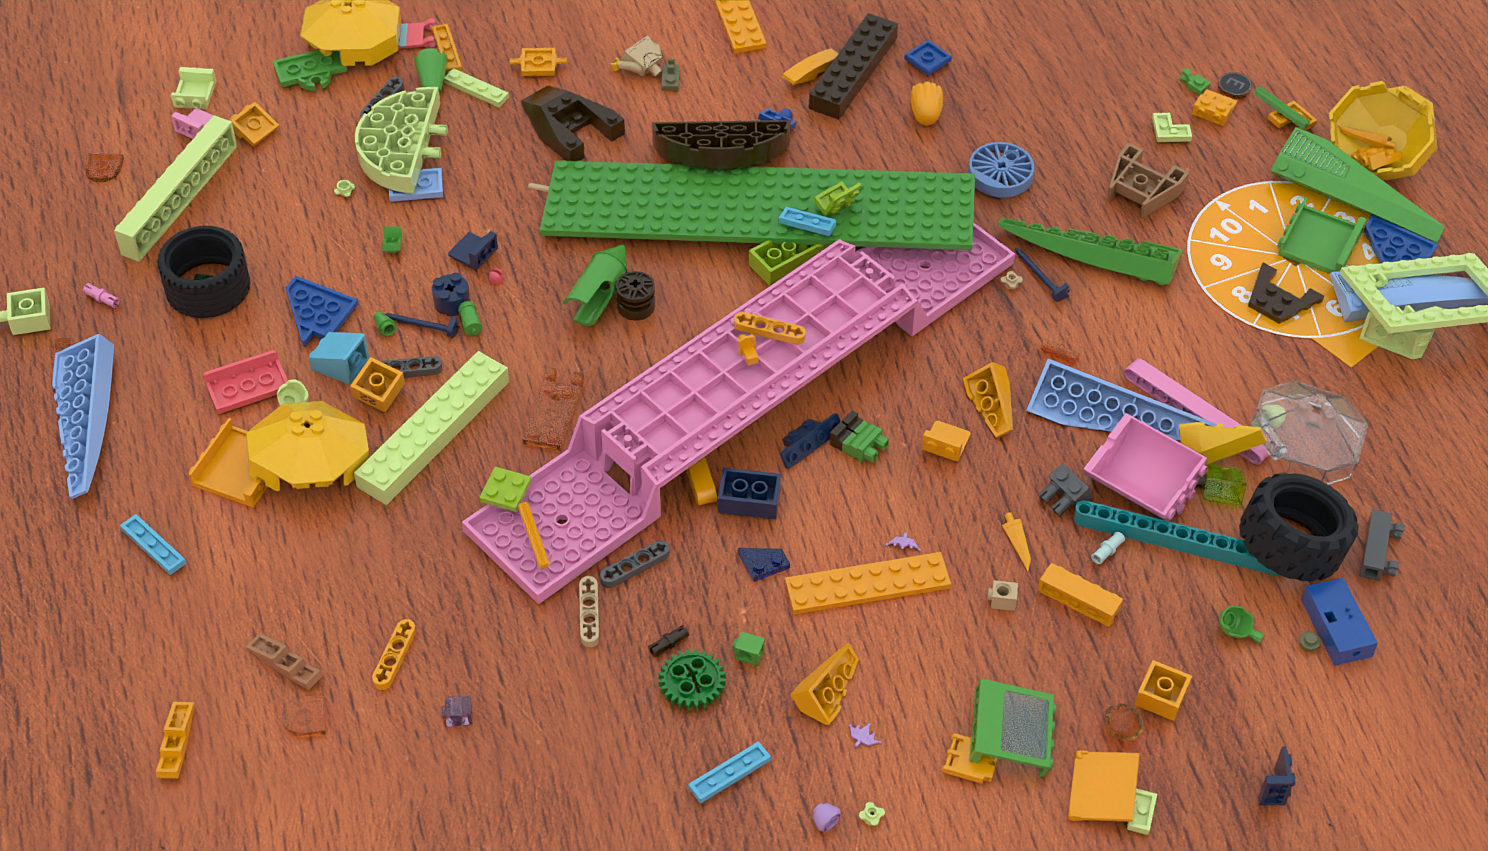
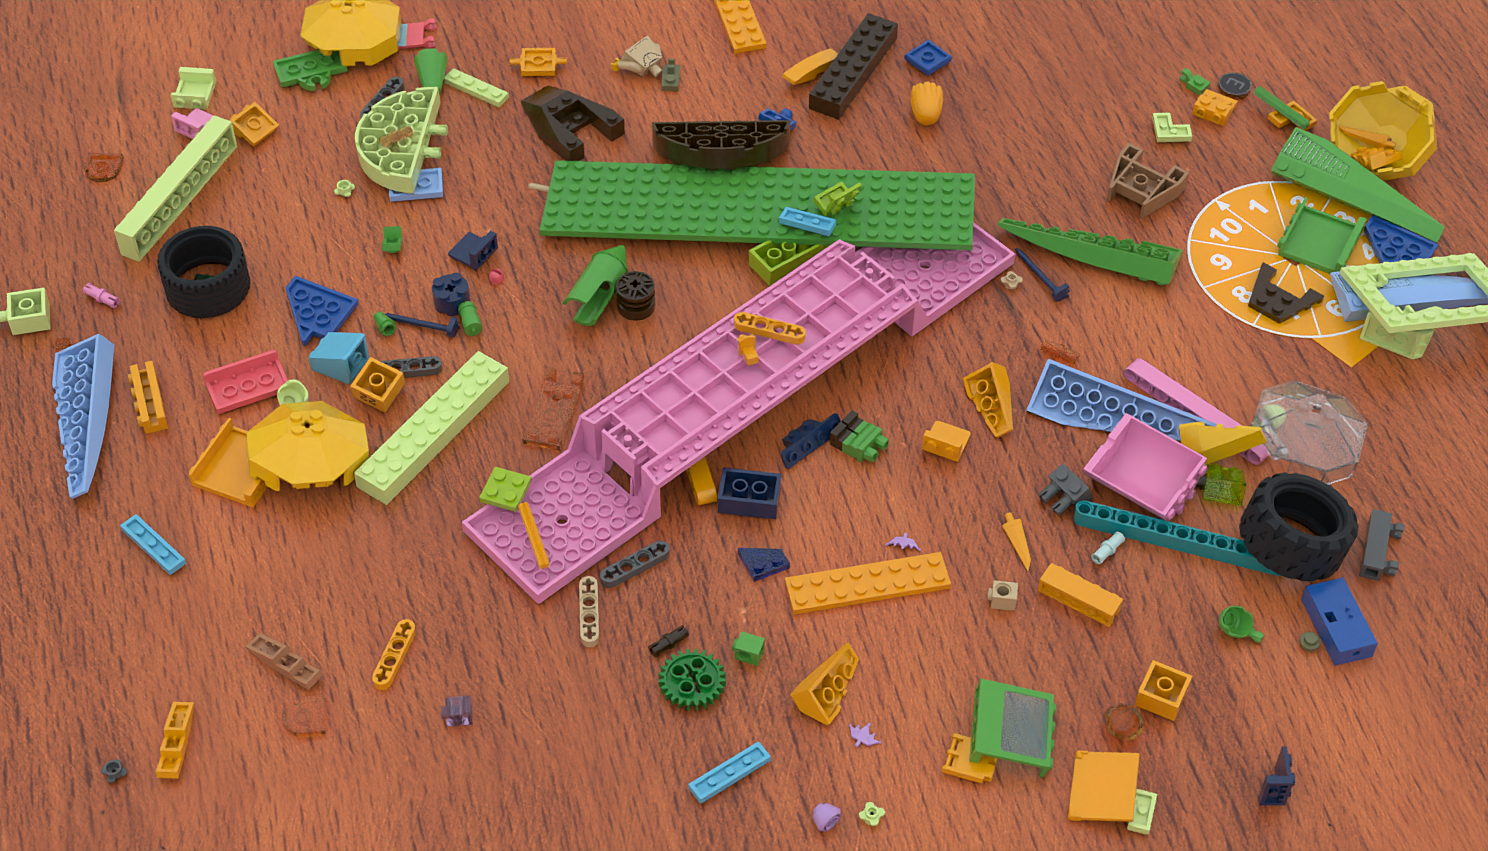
(111, 766): none -> dark grey plate
(148, 398): none -> light orange brick
(395, 136): none -> clear orange axle
(446, 44): light orange tile -> none
(994, 170): medium blue piece -> none

